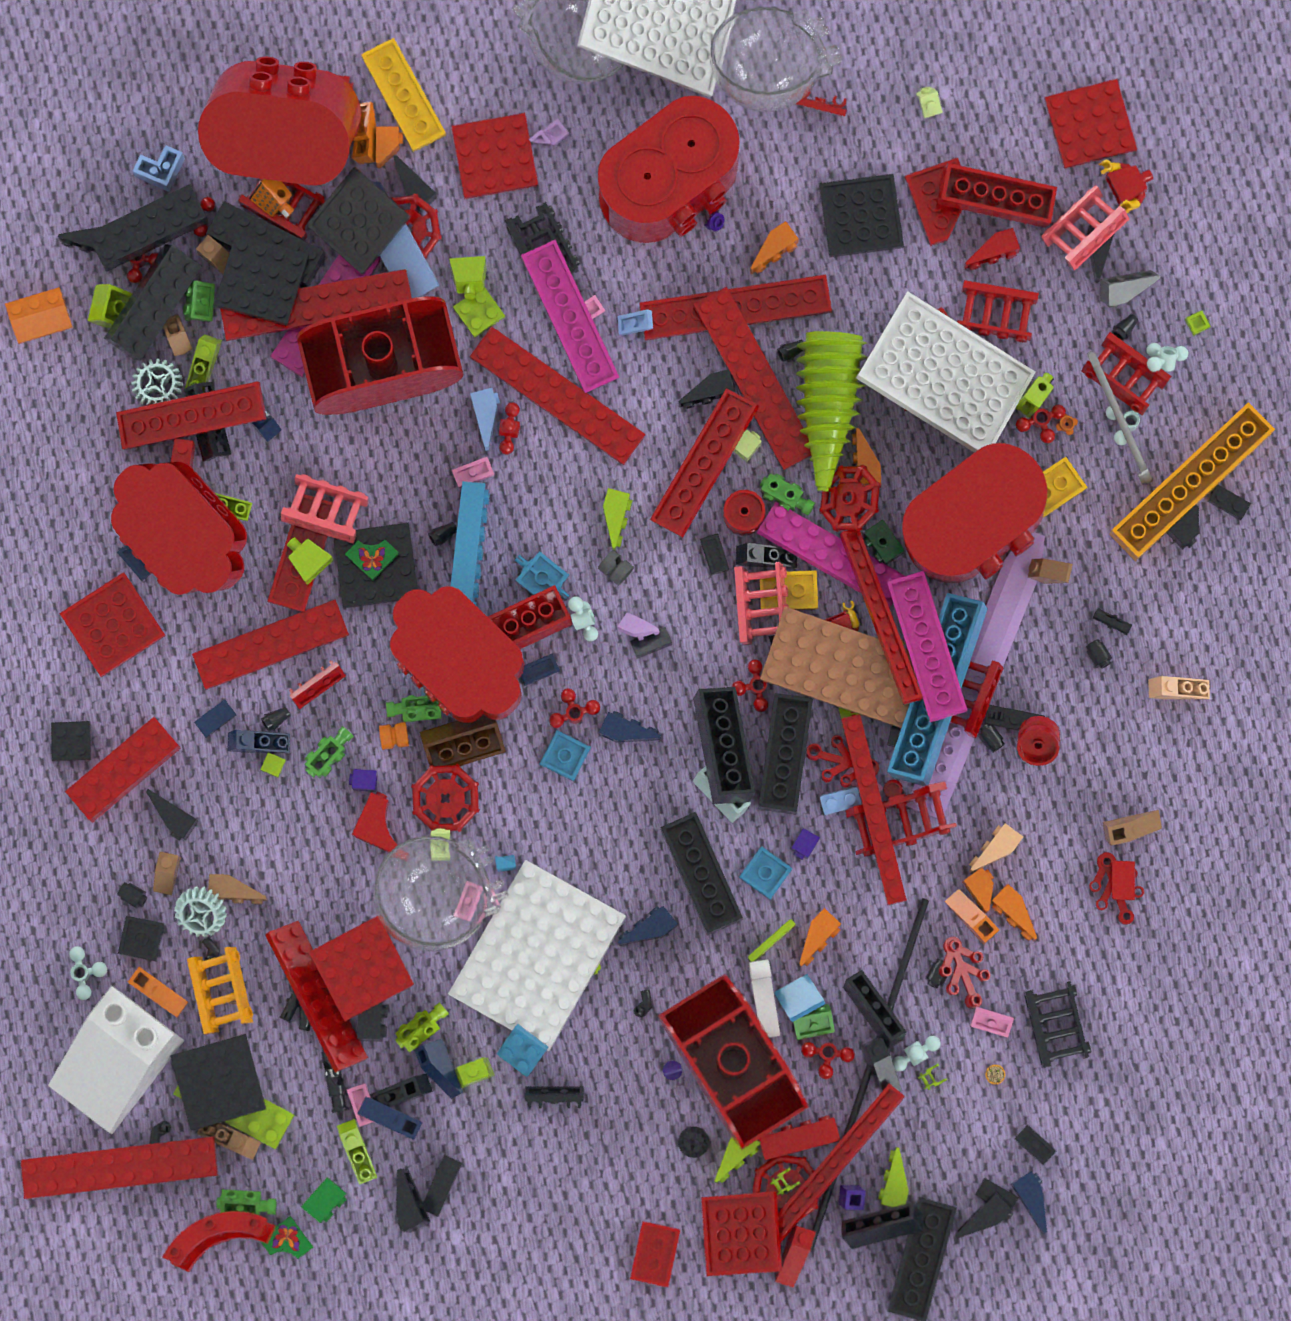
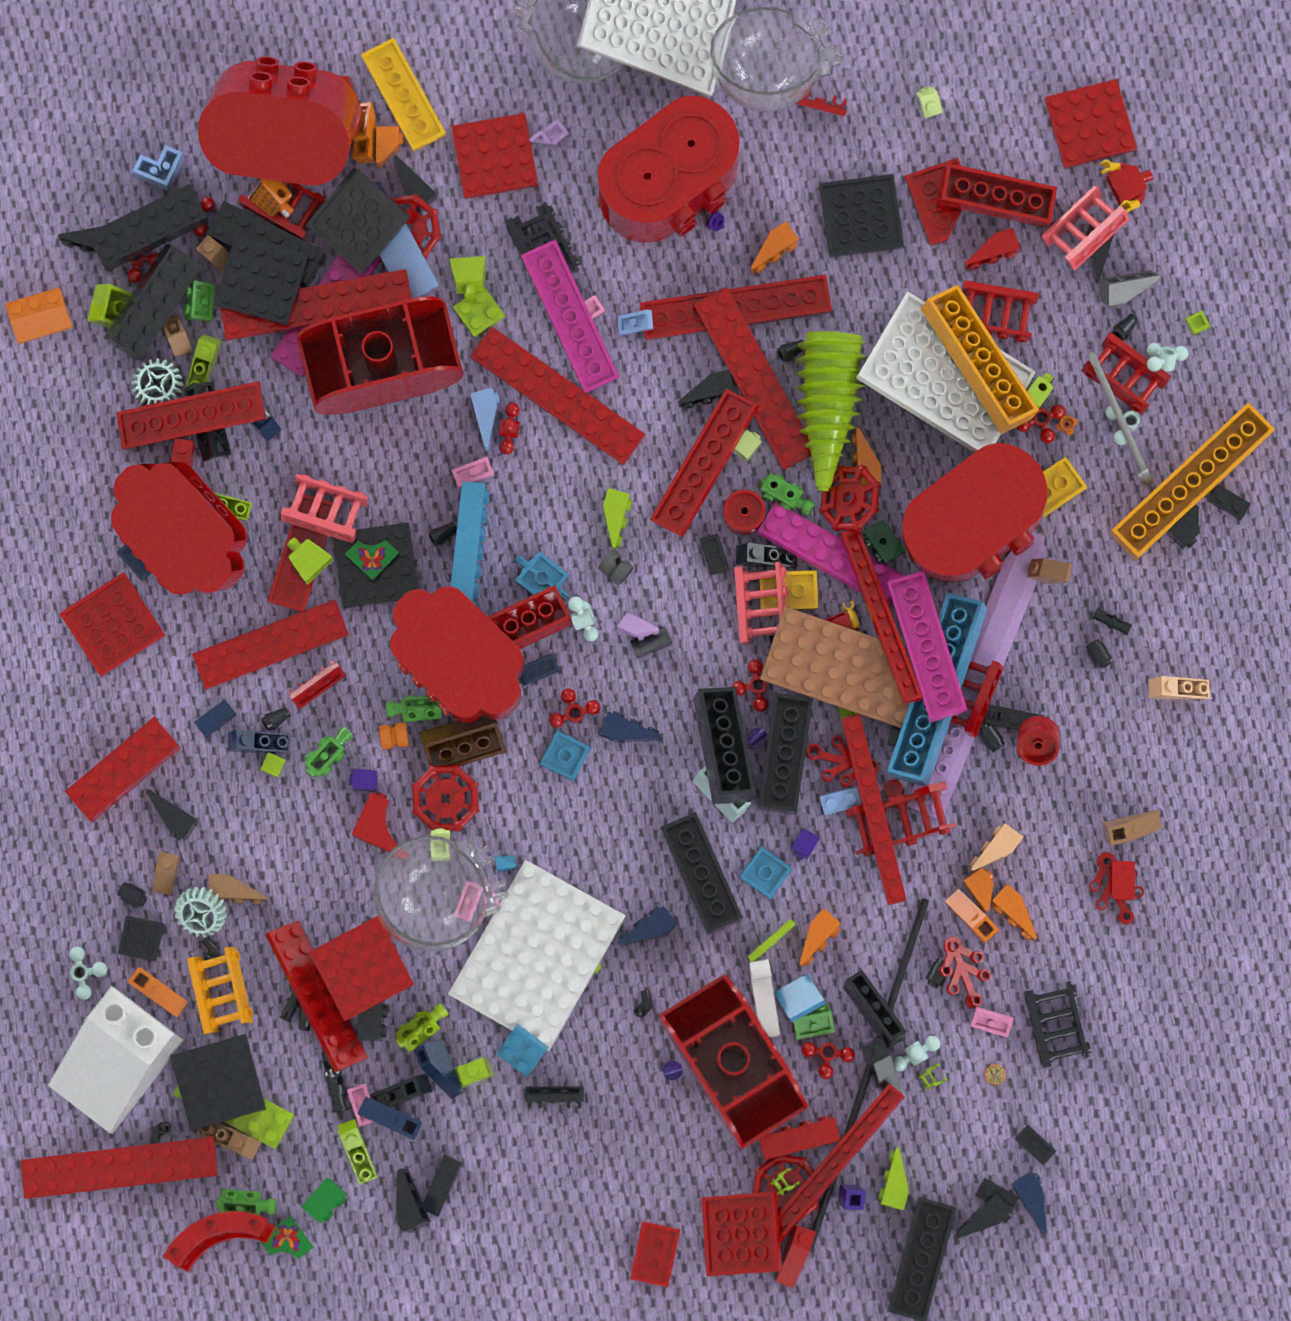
(71, 741): black plate -> none
(698, 1150): black gear -> none
(734, 1158): lime slope -> none
(757, 737): none -> dark purple plate
(882, 1225): black brick -> none
(979, 359): none -> light orange brick

